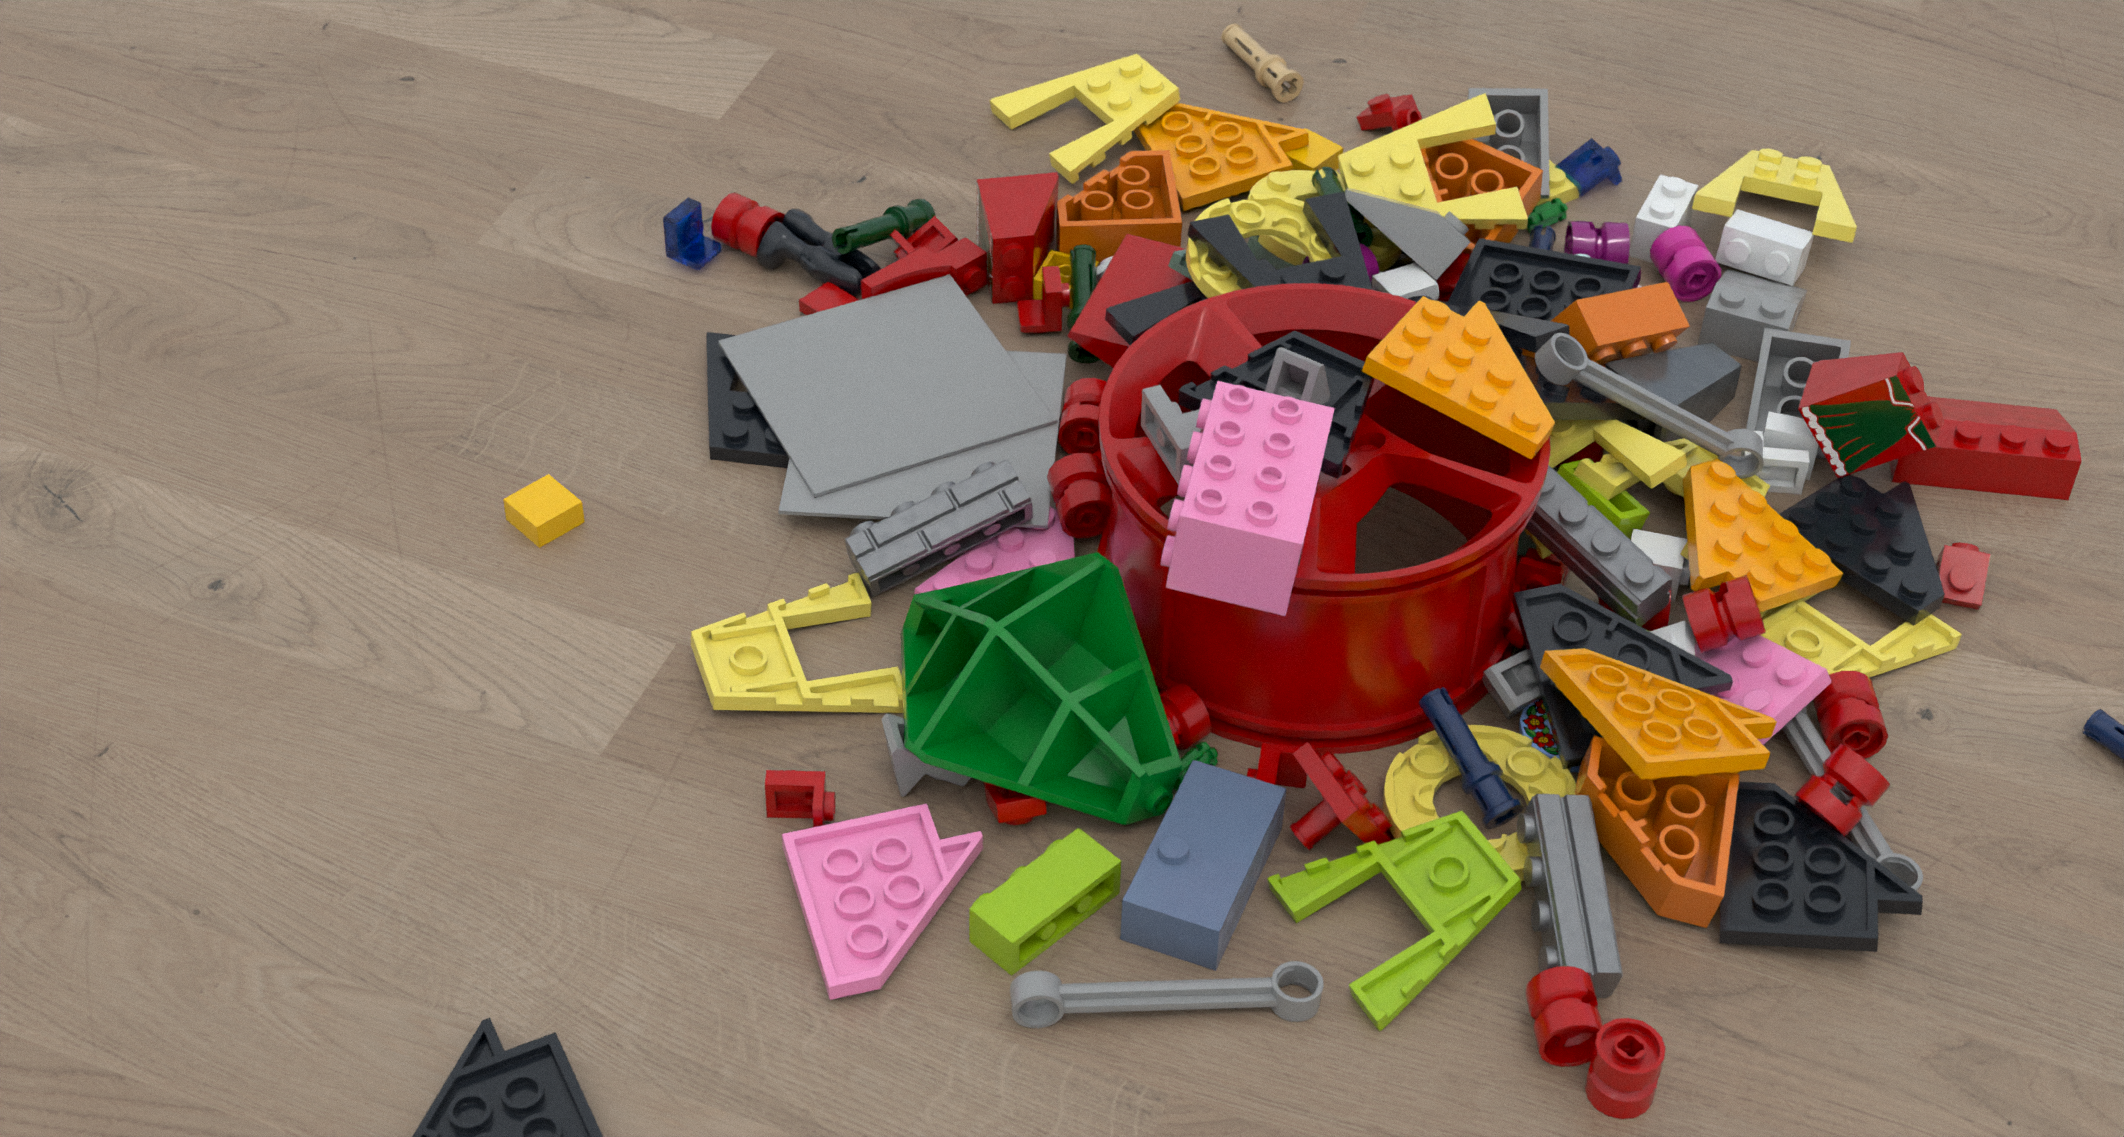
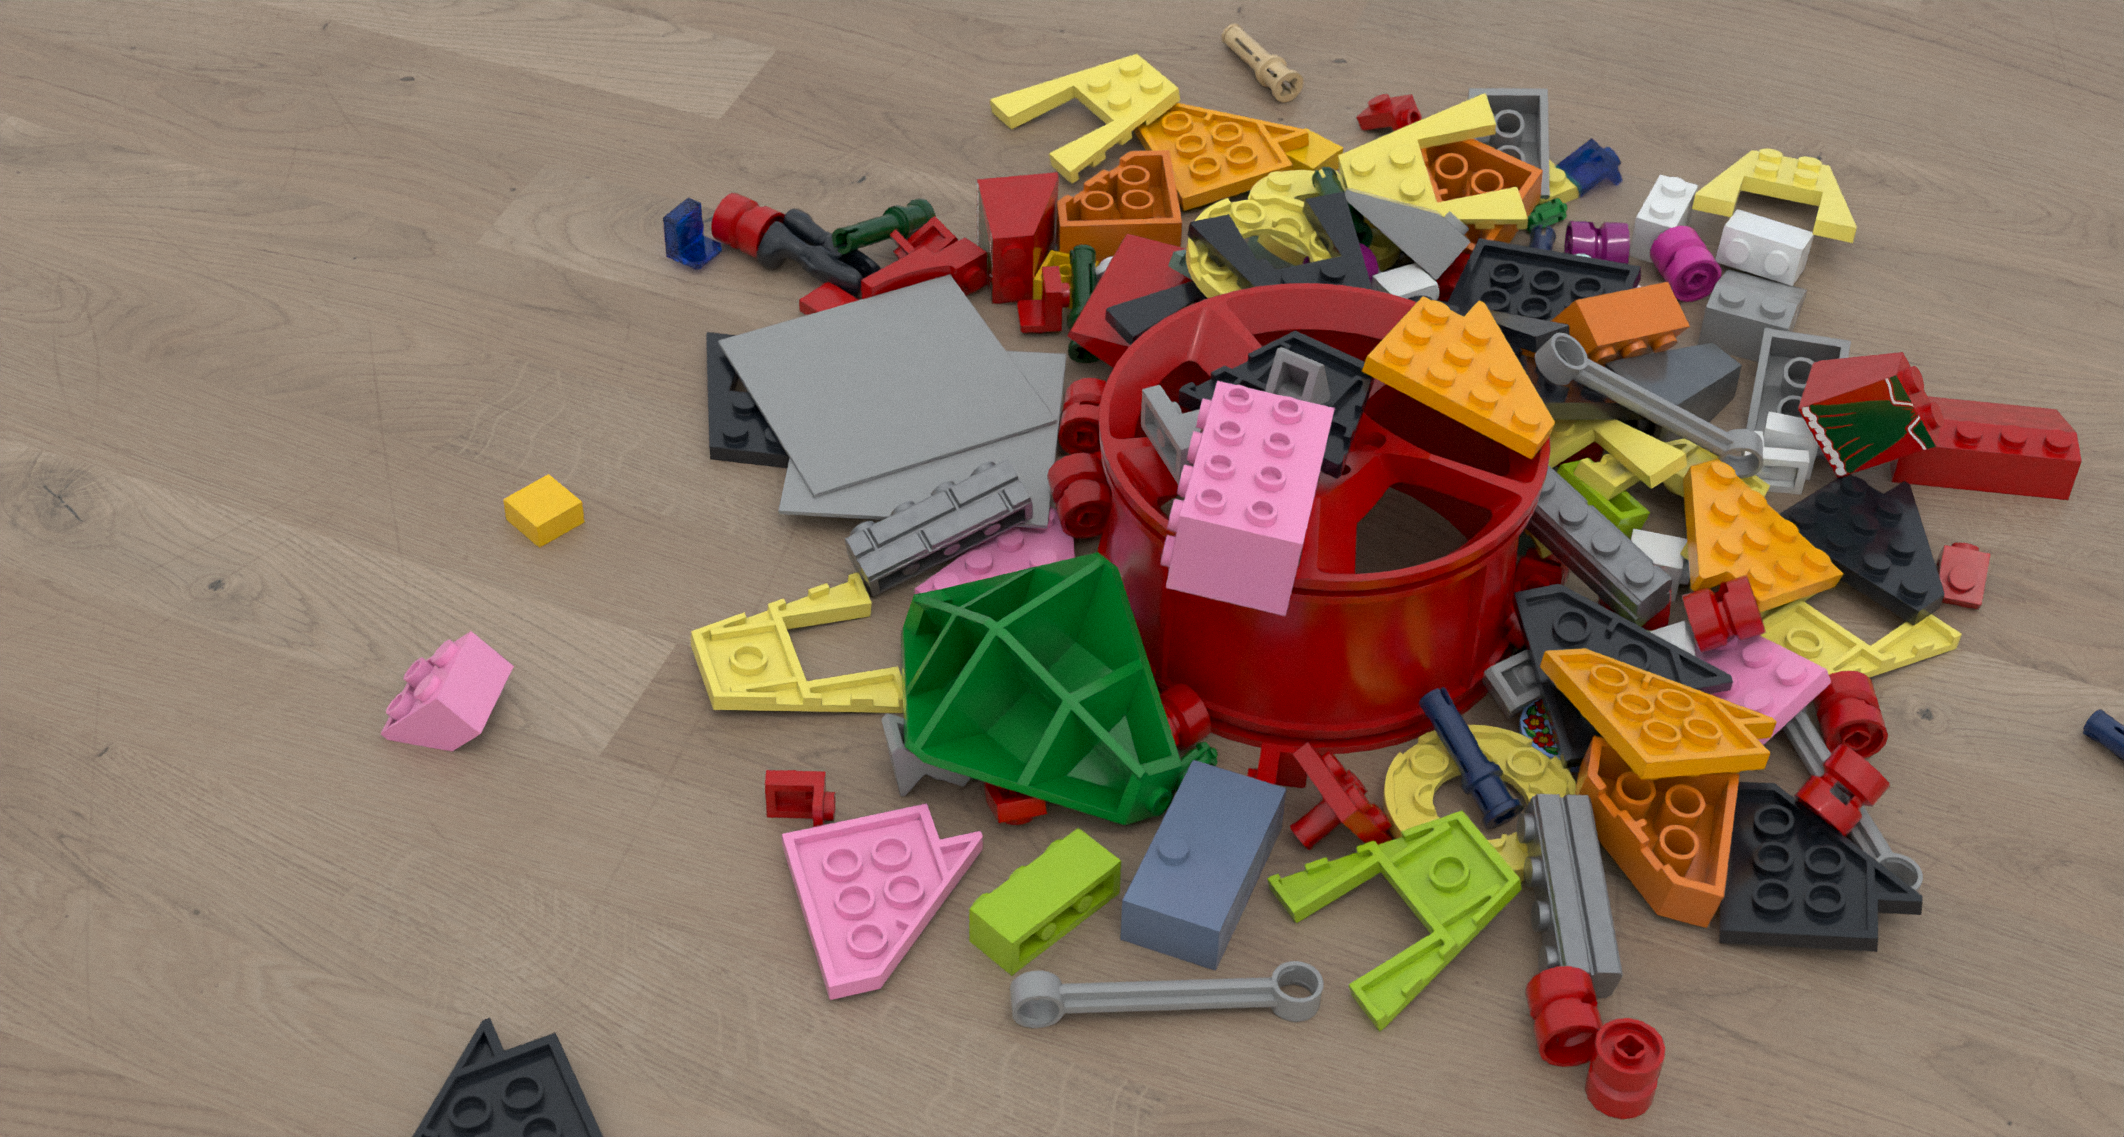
(448, 695): none -> bright pink slope

